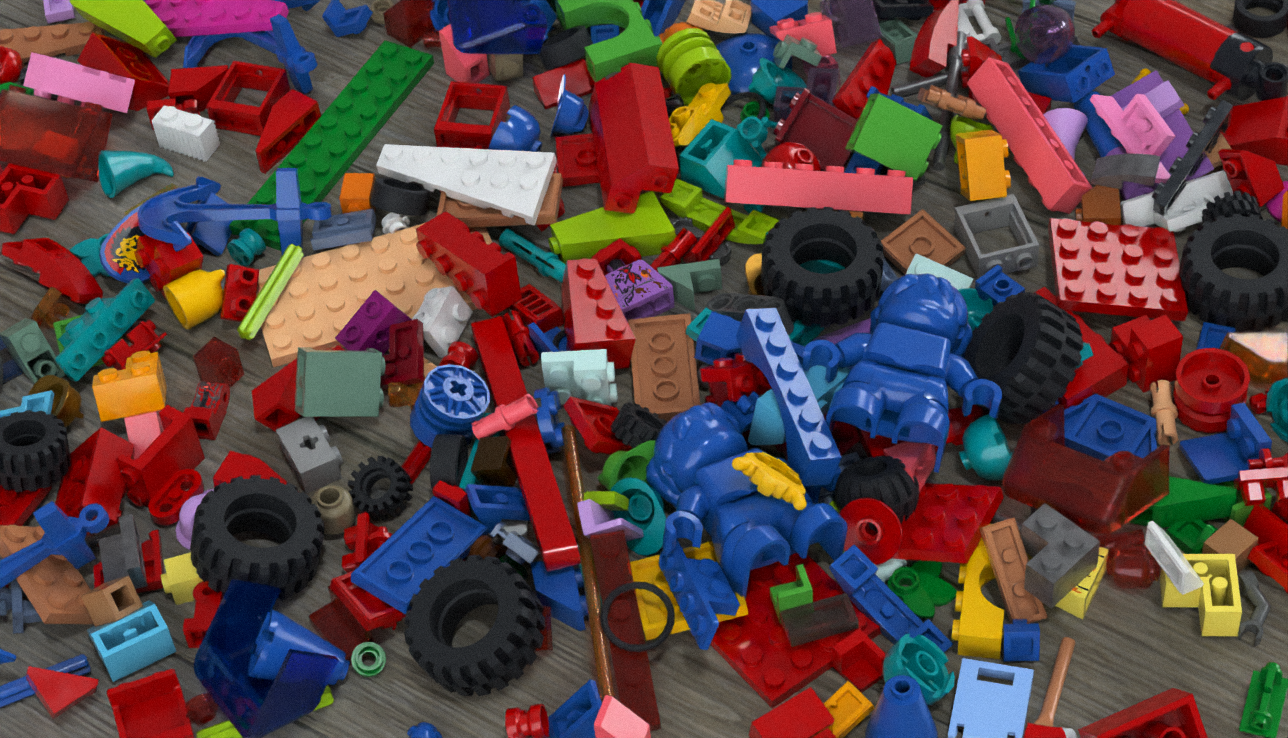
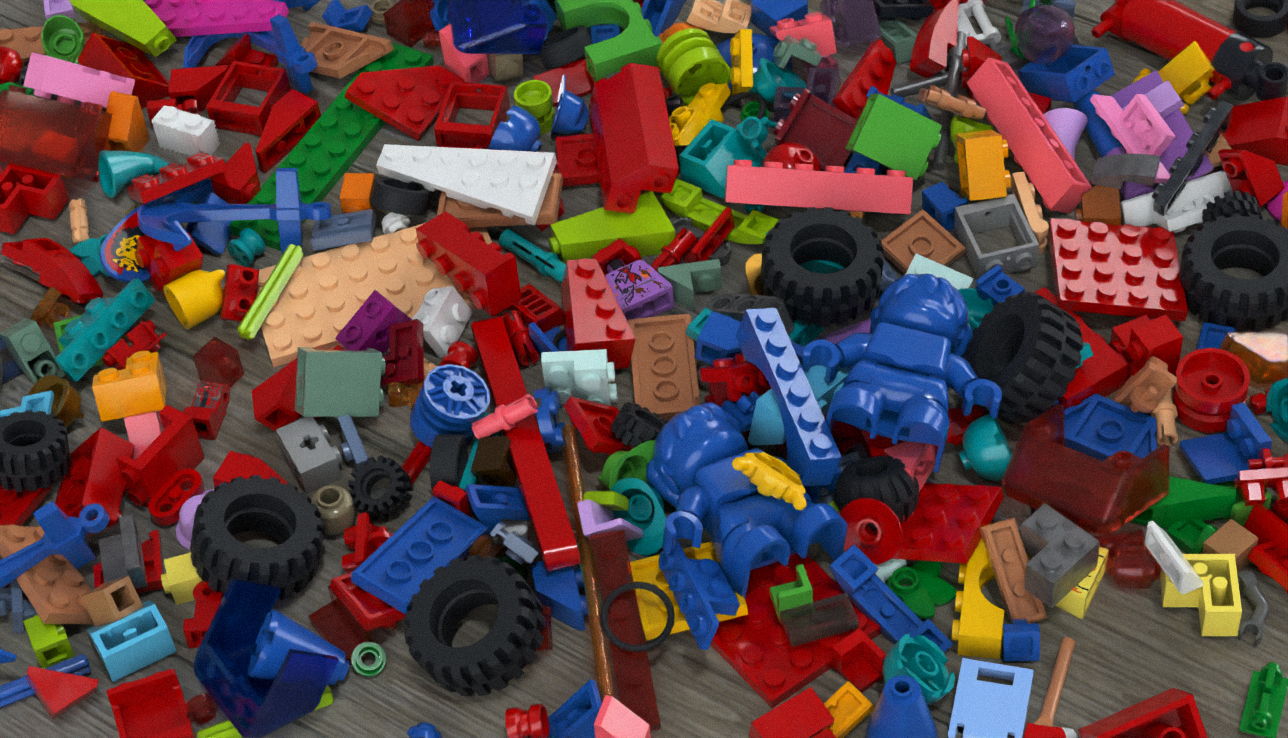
(48, 641): none -> lime brick
(62, 38): none -> bright green hair
(78, 220): none -> light nougat axle
(127, 125): none -> orange slope
(175, 177): none -> red plate
(241, 180): none -> red slope
(243, 52): none -> red slope
(343, 50): none -> nougat wing
(352, 447): none -> sand blue plate
(403, 97): none -> red plate
(537, 99): none -> lime wheel
(741, 62): none -> yellow plate
(941, 204): none -> blue brick
(1025, 196): none -> light nougat plate
(1146, 387): none -> nougat hips
(1189, 73): none -> yellow piece

